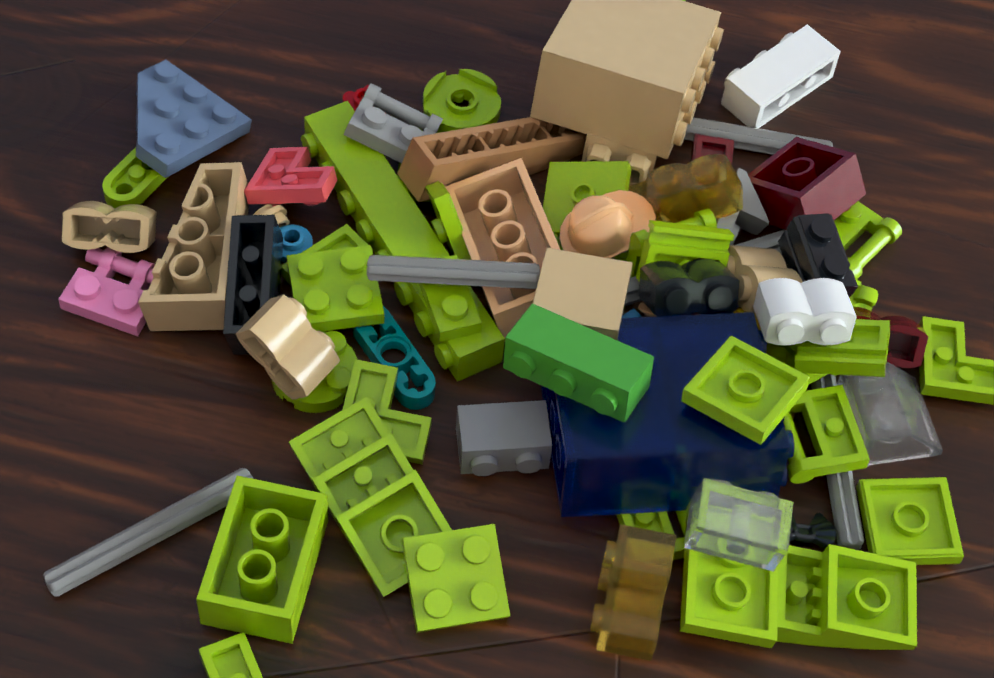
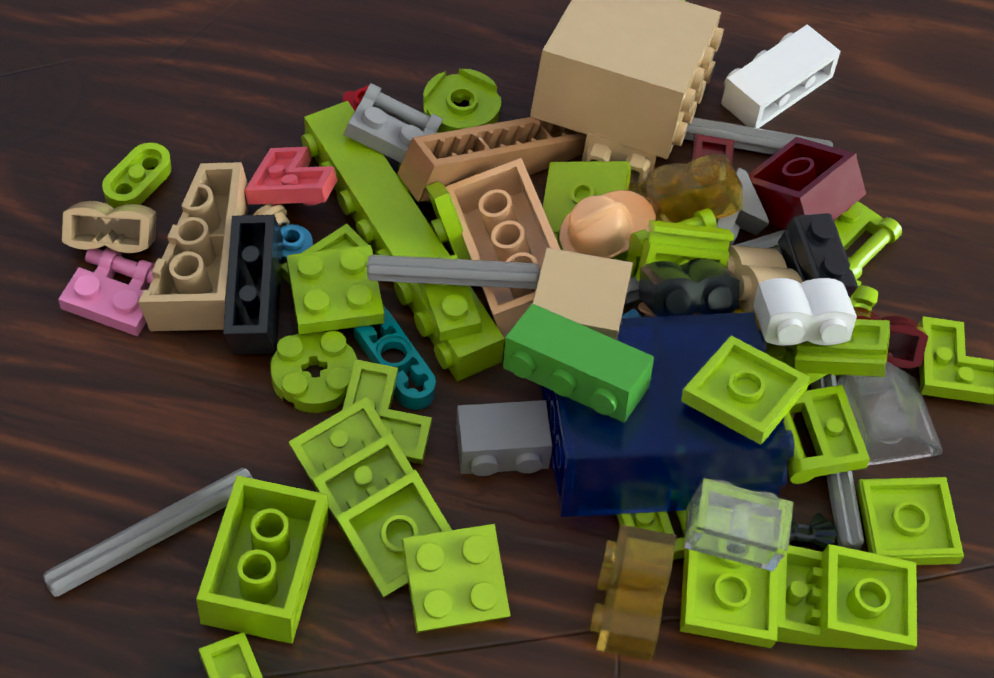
(181, 119): sand blue plate -> none
(288, 346): tan brick -> none

